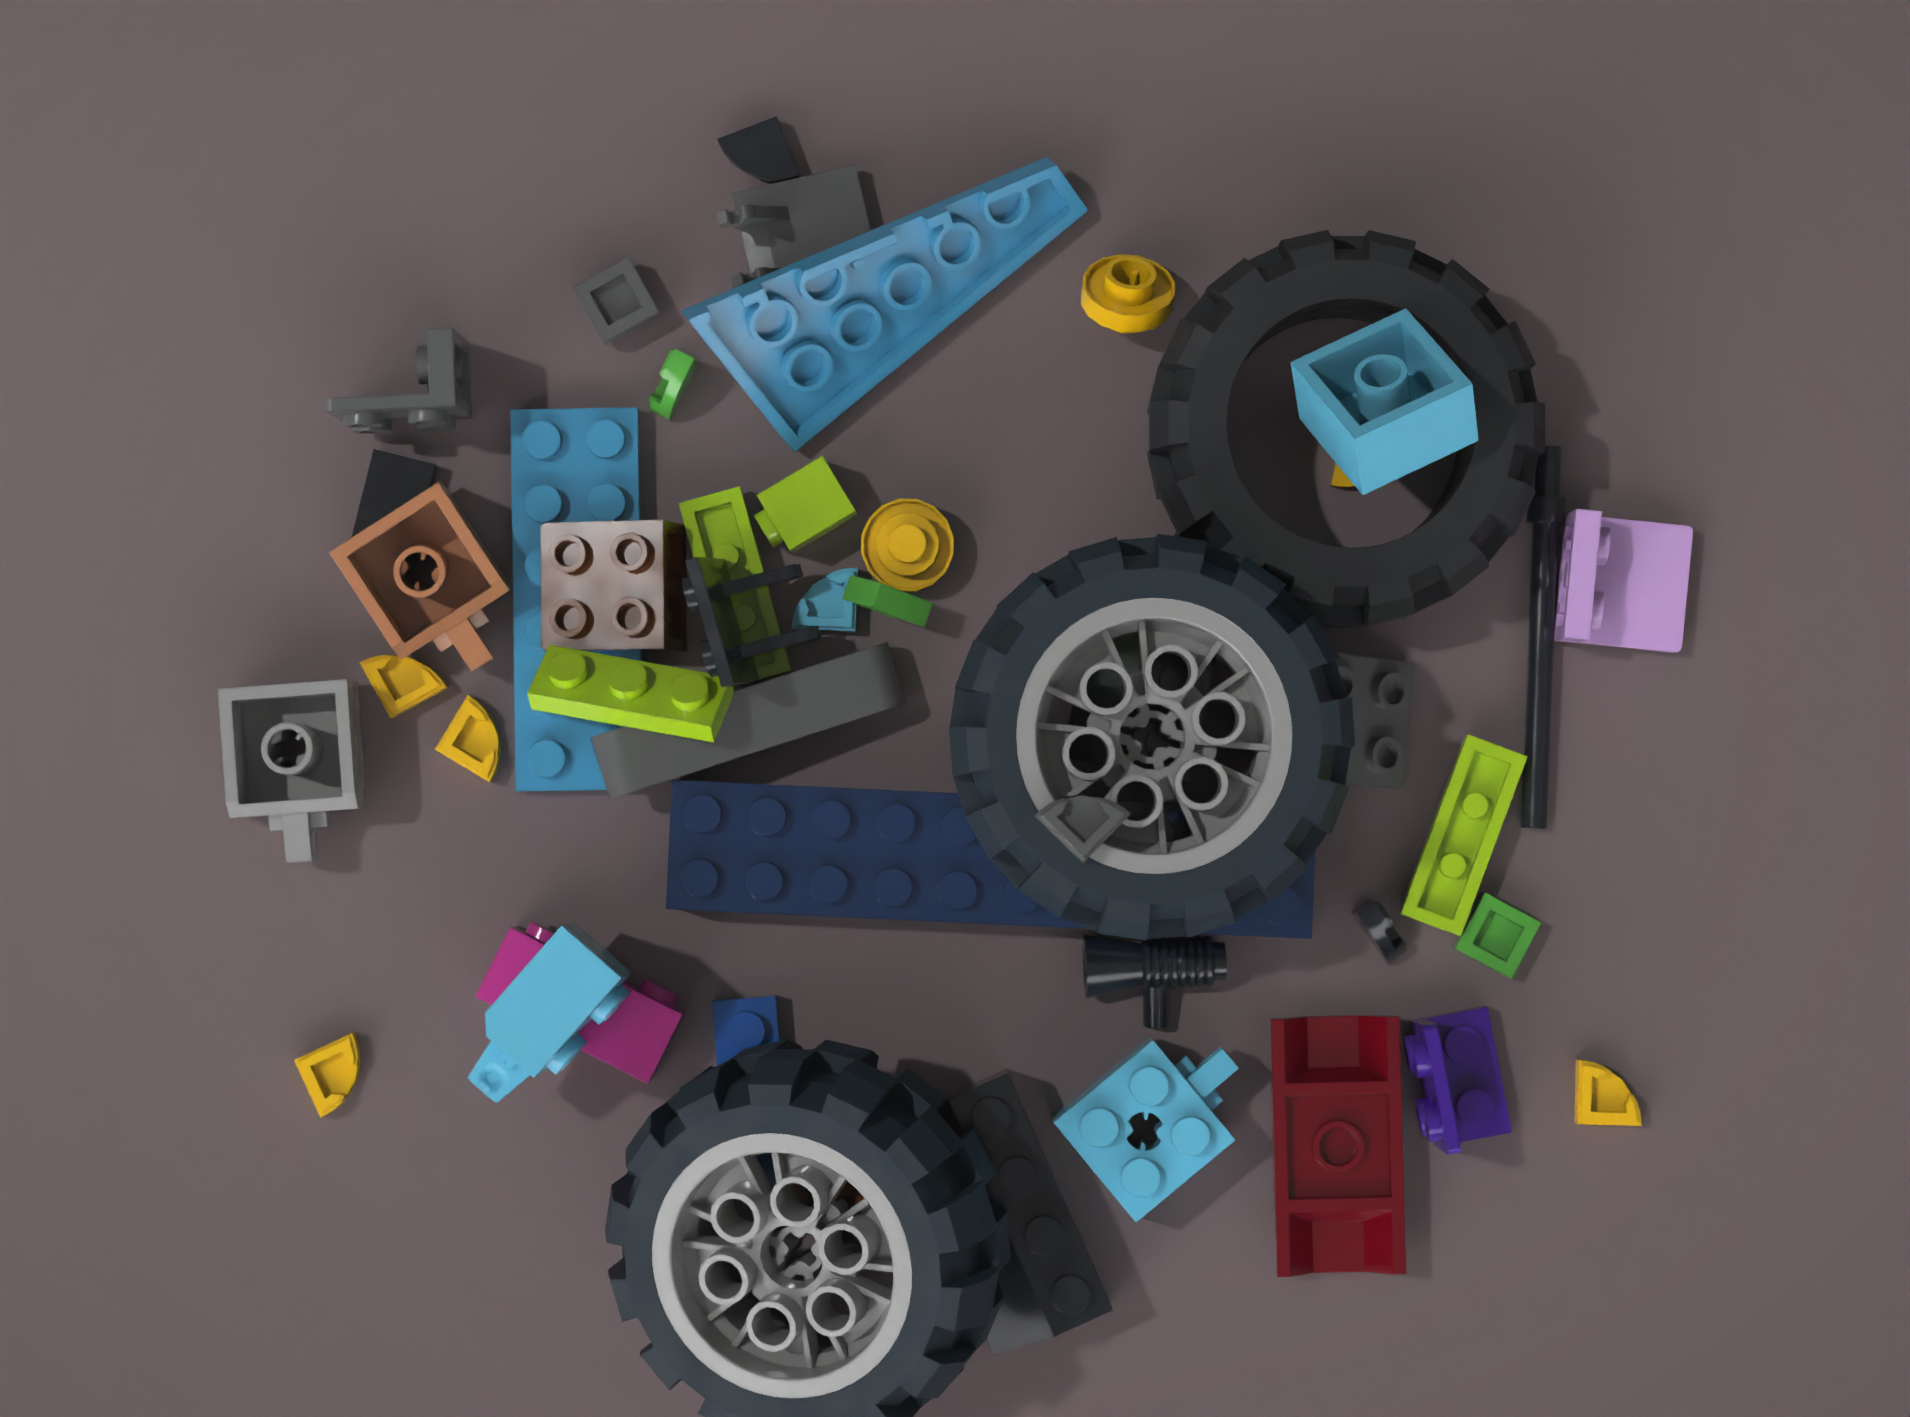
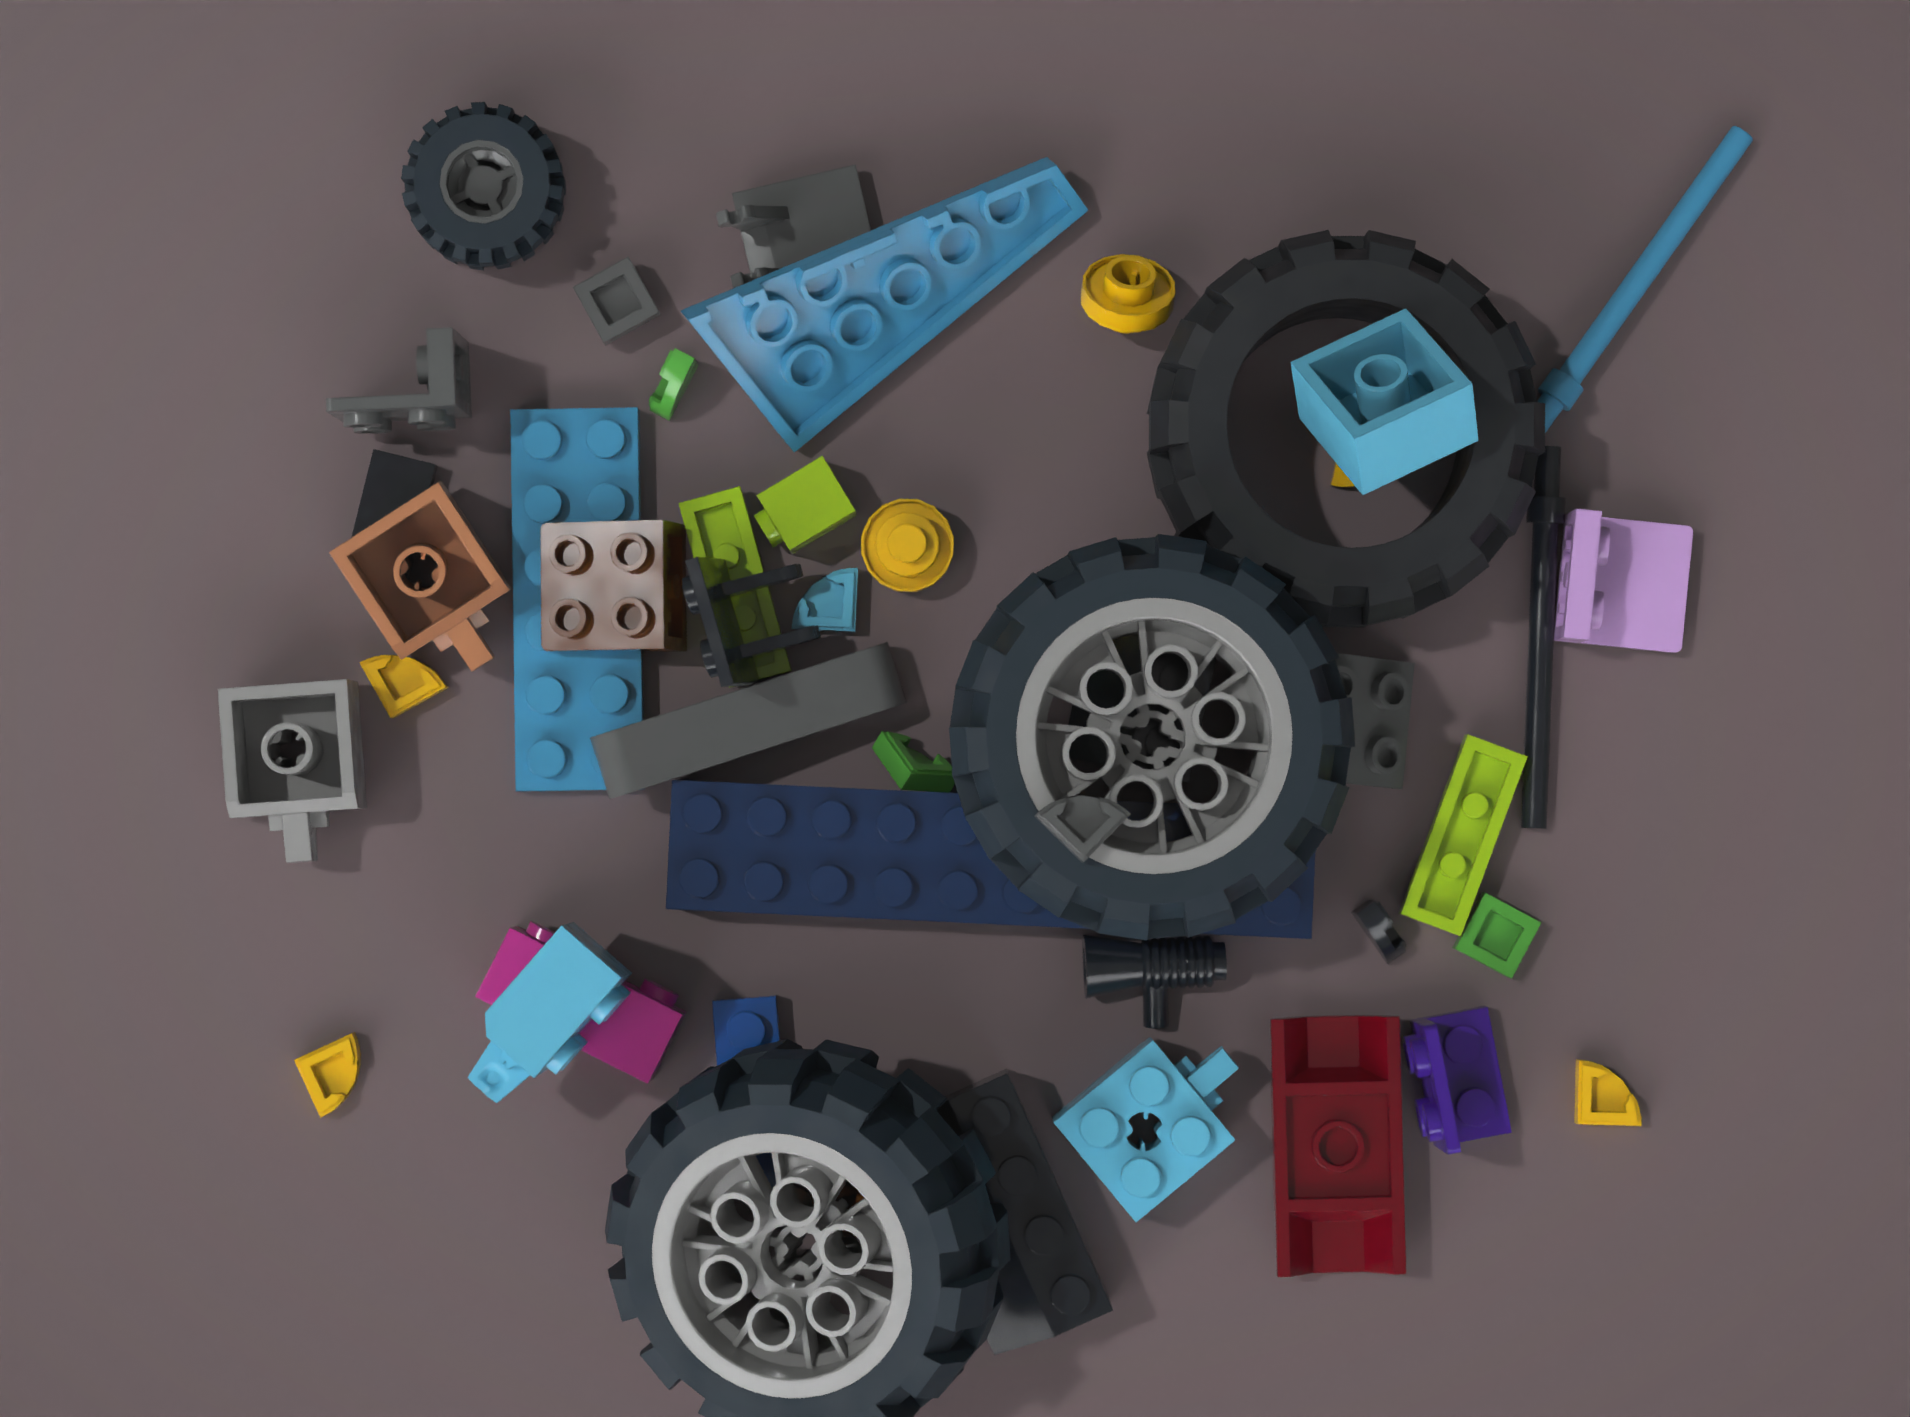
(473, 740): yellow tile -> none
(484, 186): none -> black wheel
(630, 693): lime plate -> none
(760, 151): black tile -> none
(887, 600): bright green tile -> none
(911, 768): none -> bright green tile
(1563, 386): none -> dark azure bar

